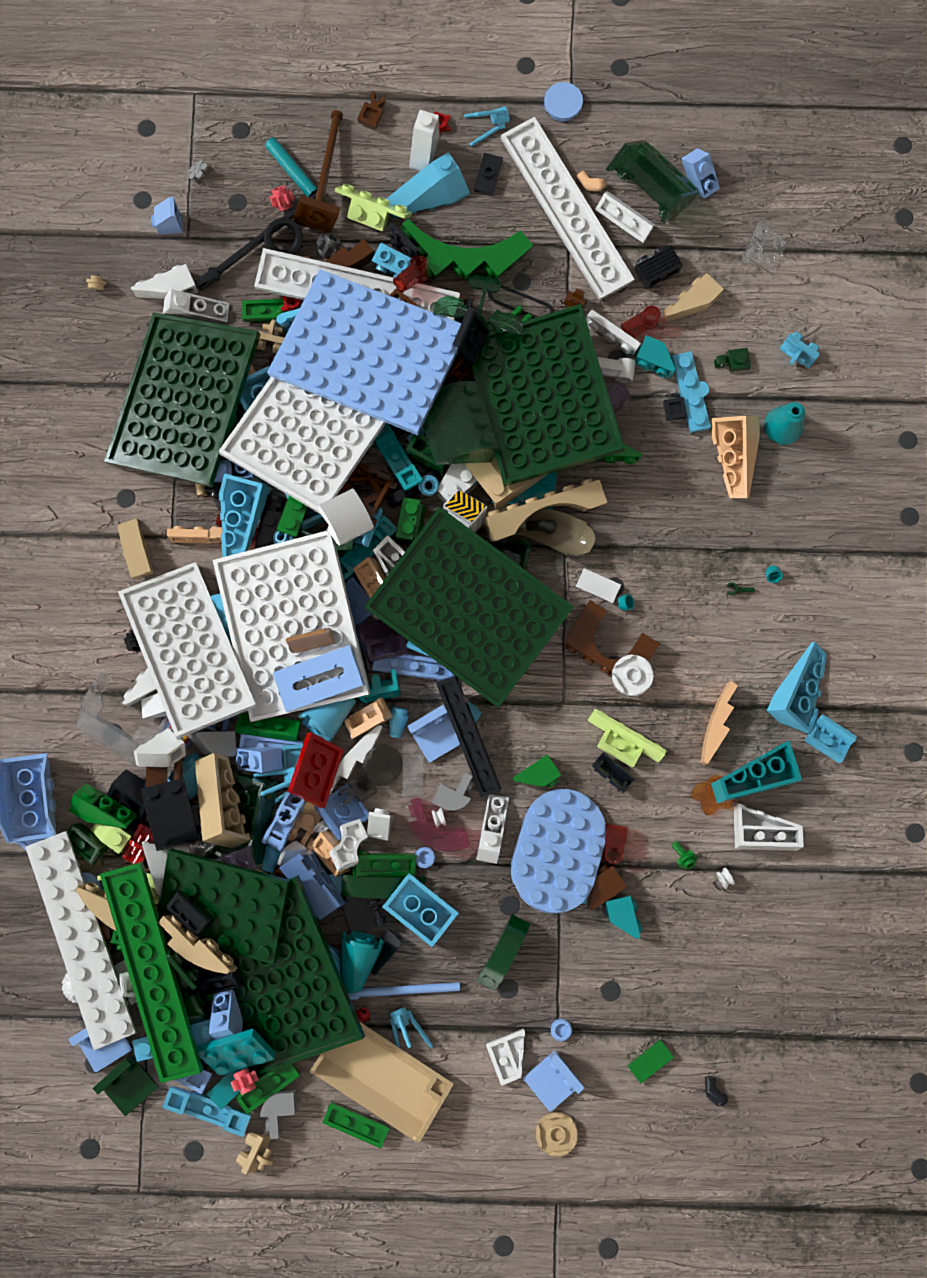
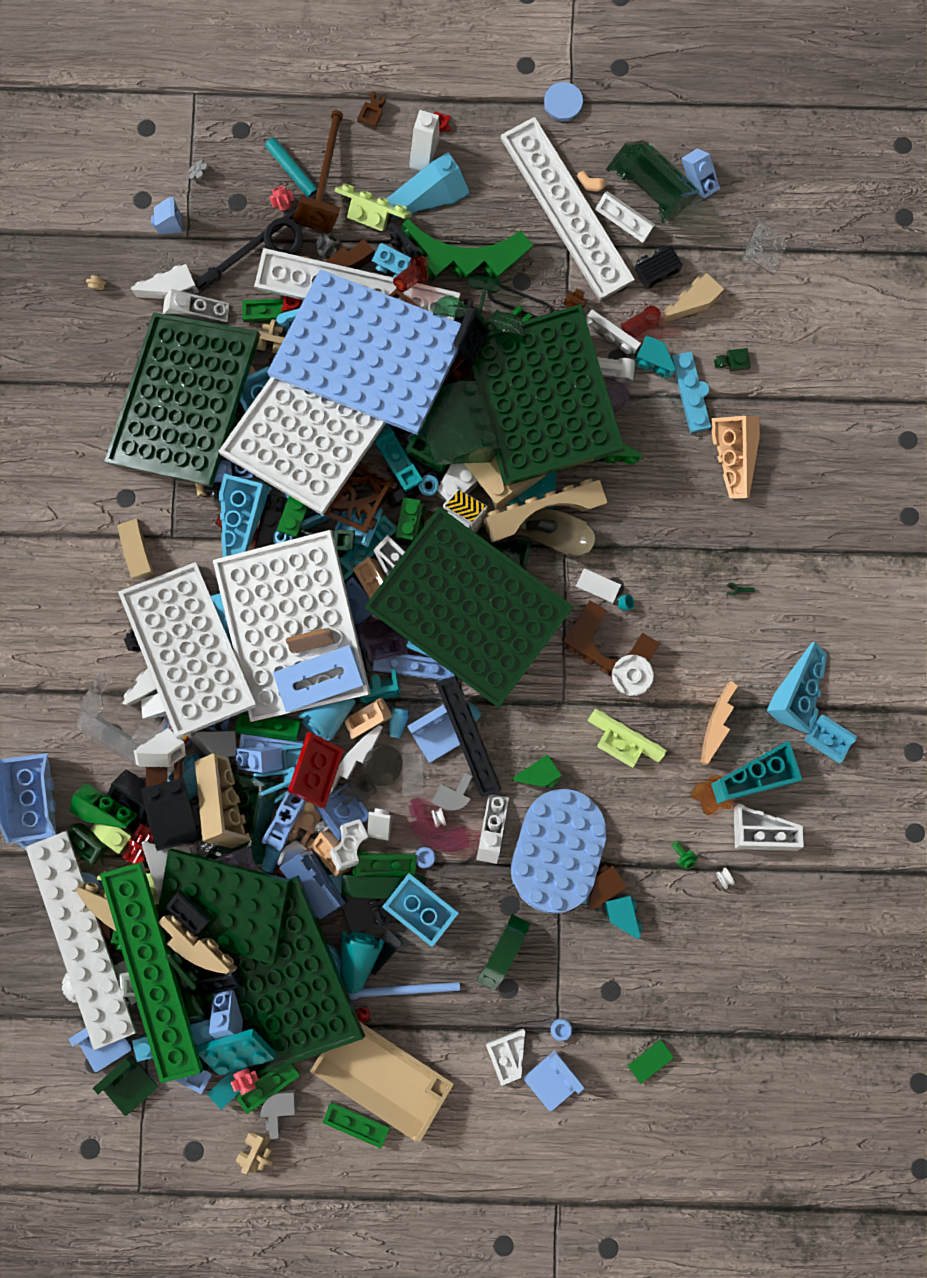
(197, 535): light nougat hinge -> none
(203, 1108): medium azure slope -> none
(345, 517): white slope -> none
(400, 1018): medium azure plant -> none
(488, 174): black plate -> none
(498, 116): medium azure plant -> none
(556, 1133): tan tile -> none
(610, 769): black hinge -> none
(614, 839): clear red piece -> none
(674, 409): black plate -> none
(713, 1094): black arm -> none
(773, 574): teal hinge -> none
(785, 423): teal cone -> none
(800, 351): medium azure hips -> none

